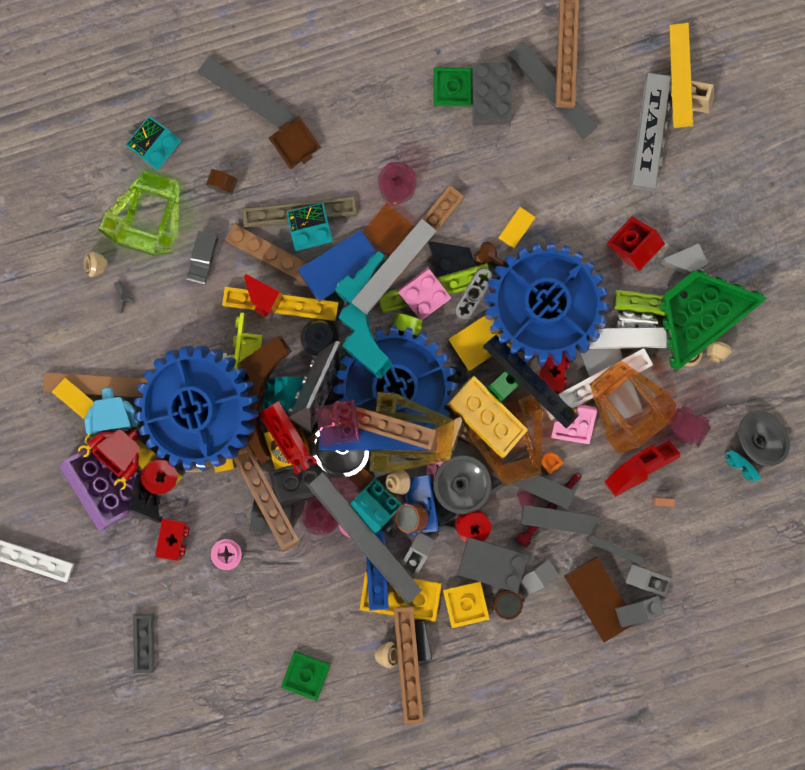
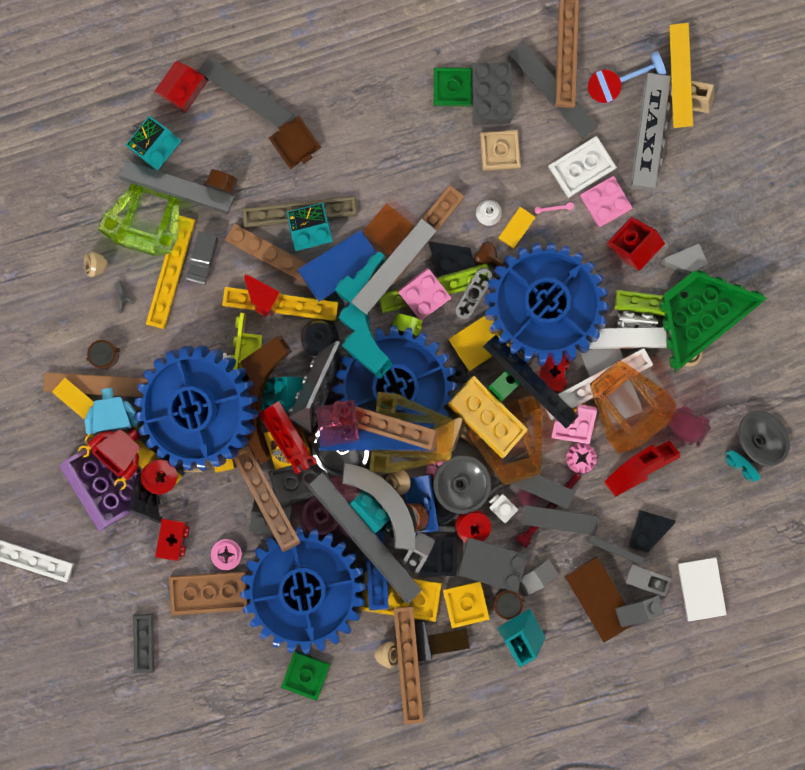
(103, 354): none -> piece
(170, 276): none -> yellow tile
(176, 187): none -> dark grey tile
(181, 86): none -> red slope
(207, 593): none -> medium nougat tile
(302, 623): none -> blue gear
(388, 498): none -> light grey tile
(392, 173): clear pink brick -> none
(442, 558): none -> black wing
(449, 641): none -> dark brown tile
(491, 217): none -> white cone
(500, 150): none -> tan tile
(502, 507): none -> white bracket
(522, 637): none -> teal slope
(551, 462): orange tile -> none
(569, 206): none -> bright pink hinge
(581, 467): none -> bright pink gear
(582, 167): none -> white tile
(606, 86): none -> piece
(606, 202): none -> bright pink plate
(649, 530): none -> black wing
(663, 502): nougat tile -> none
(701, 589): none -> white tile
(718, 351): tan cone -> none

